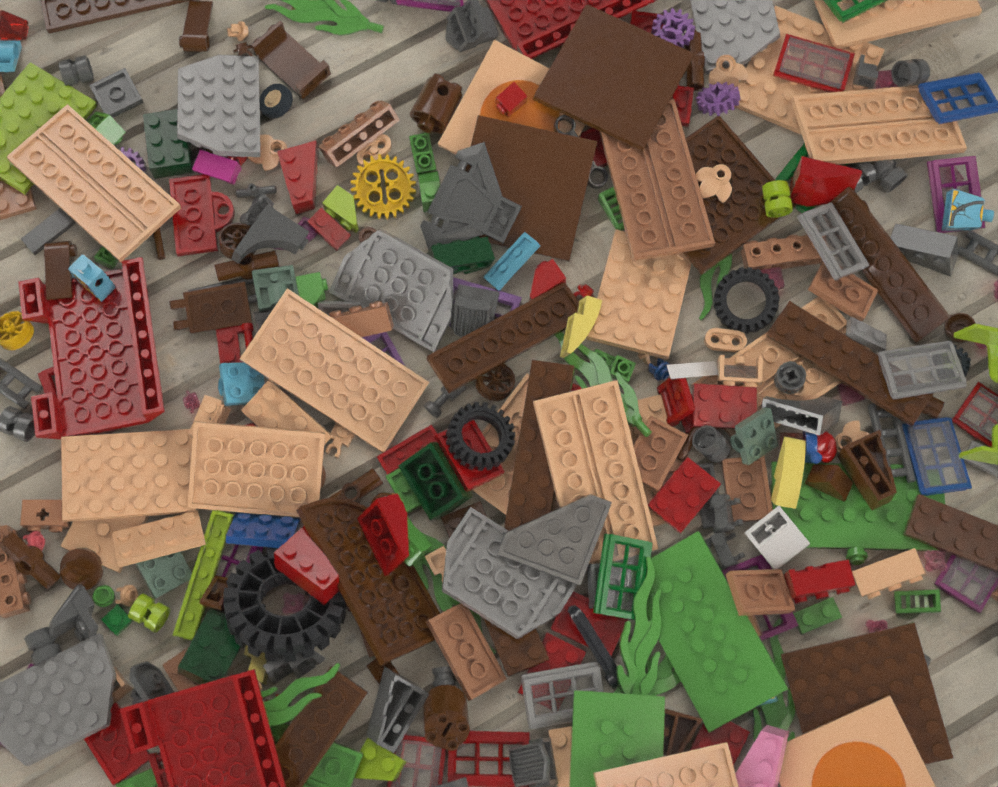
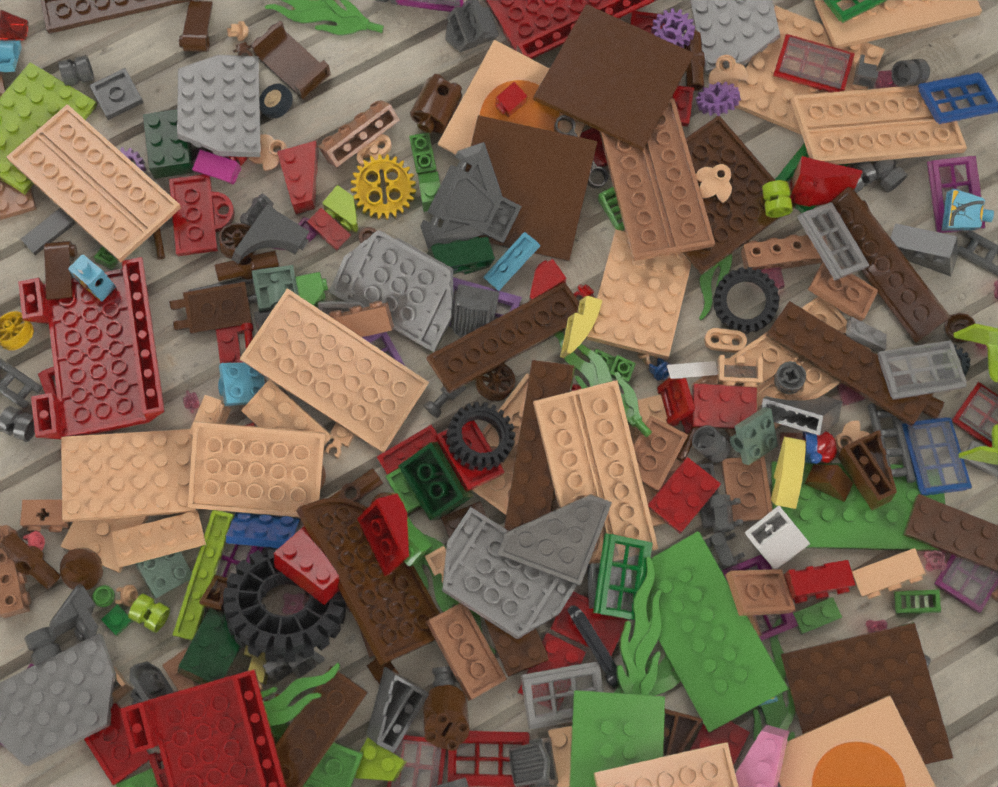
(107, 127): bright green slope -> none
(255, 191): dark grey piece -> none
(856, 555): bright green plate -> none

